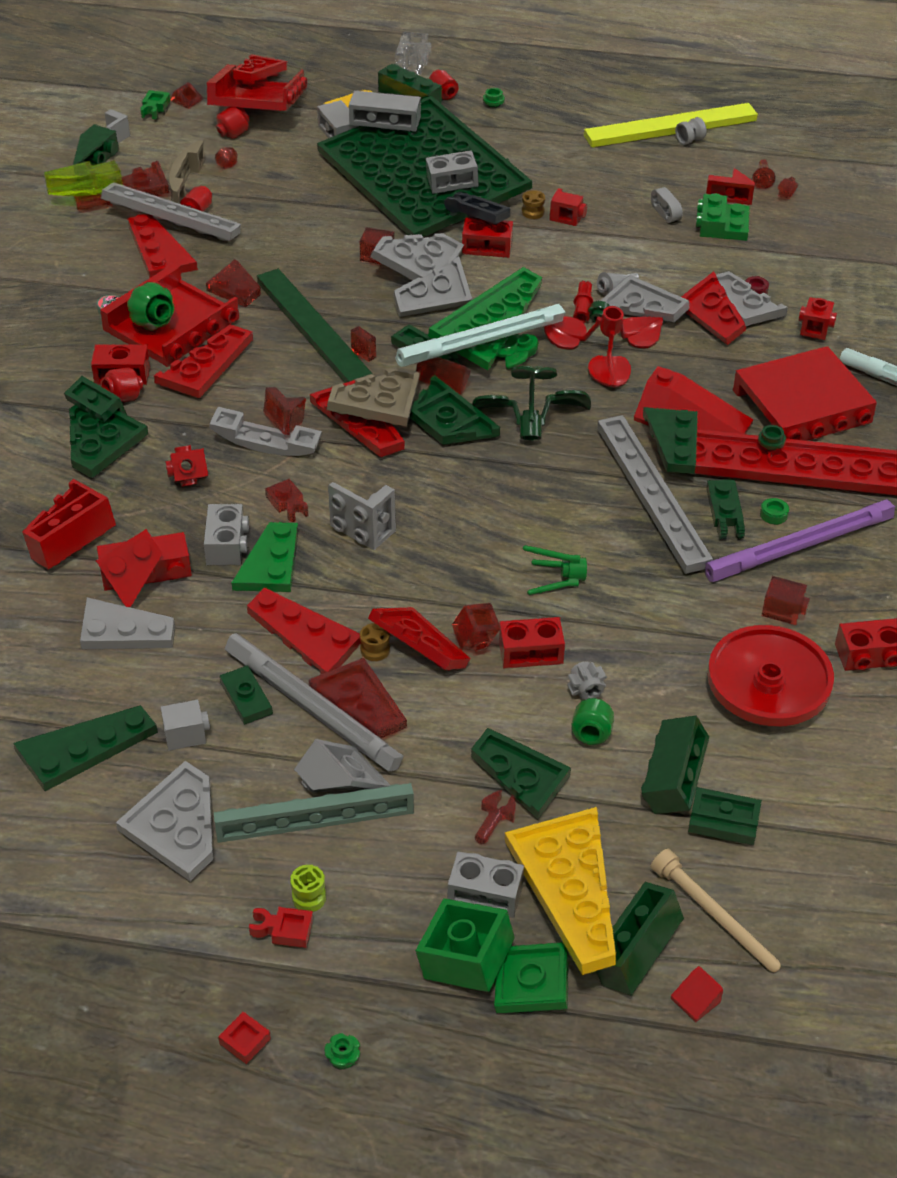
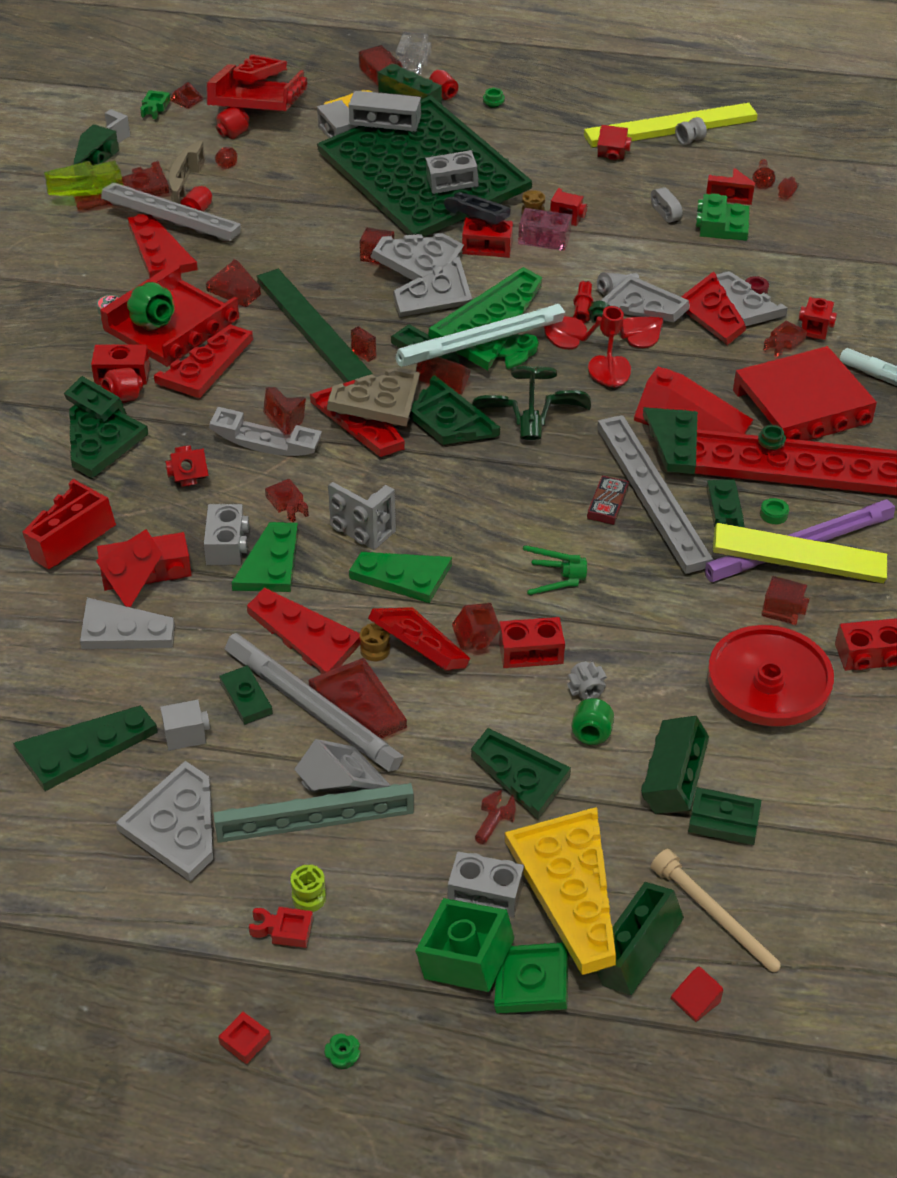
(374, 60): none -> clear red brick
(402, 573): none -> green wing
(544, 229): none -> clear pink brick
(608, 500): none -> tile
(613, 142): none -> red brick
(785, 336): none -> clear red plate
(800, 553): none -> neon yellow tile

